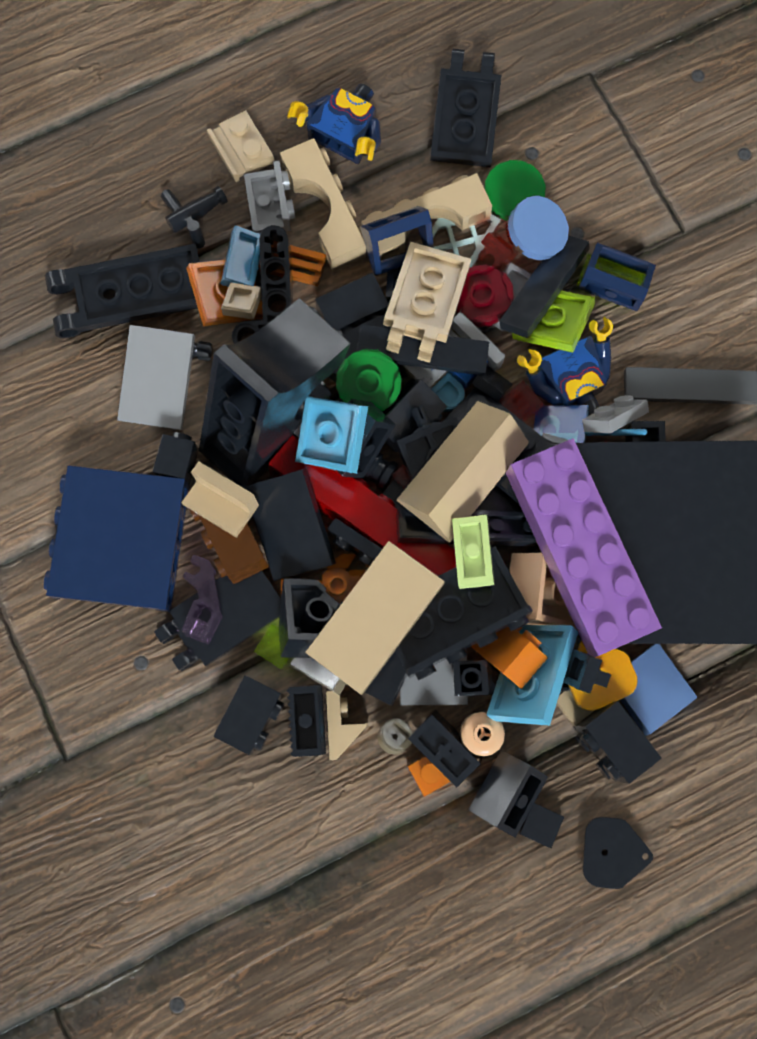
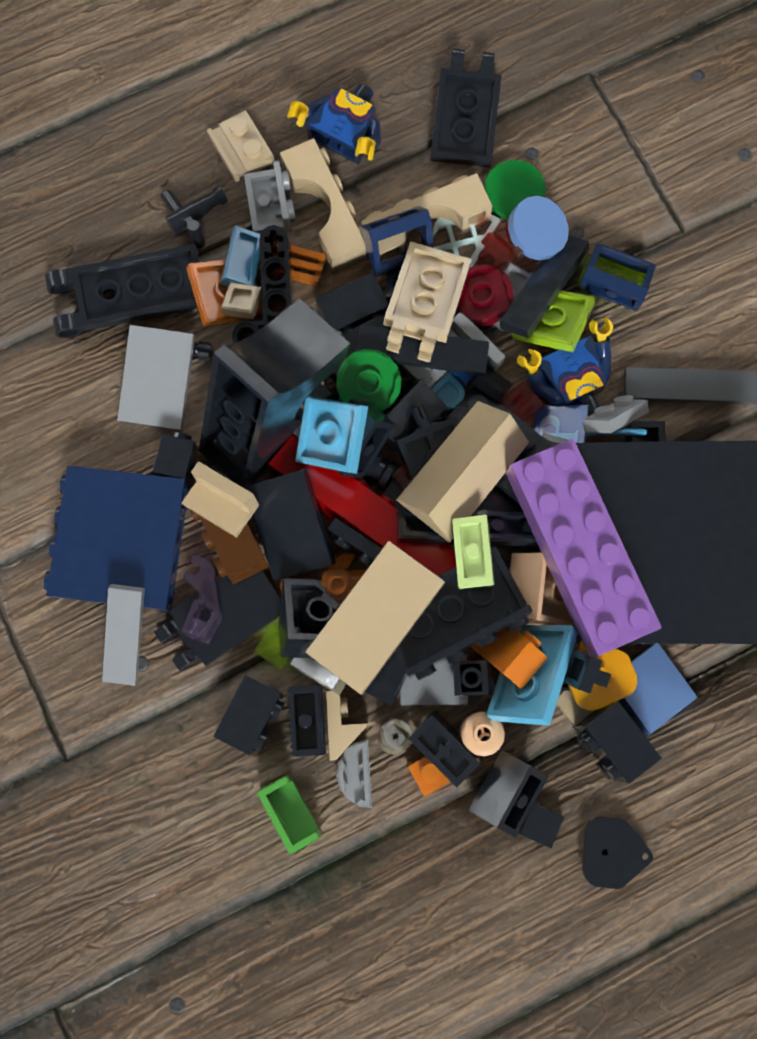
(123, 634): none -> light grey tile
(289, 814): none -> bright green panel
(354, 774): none -> light grey plate

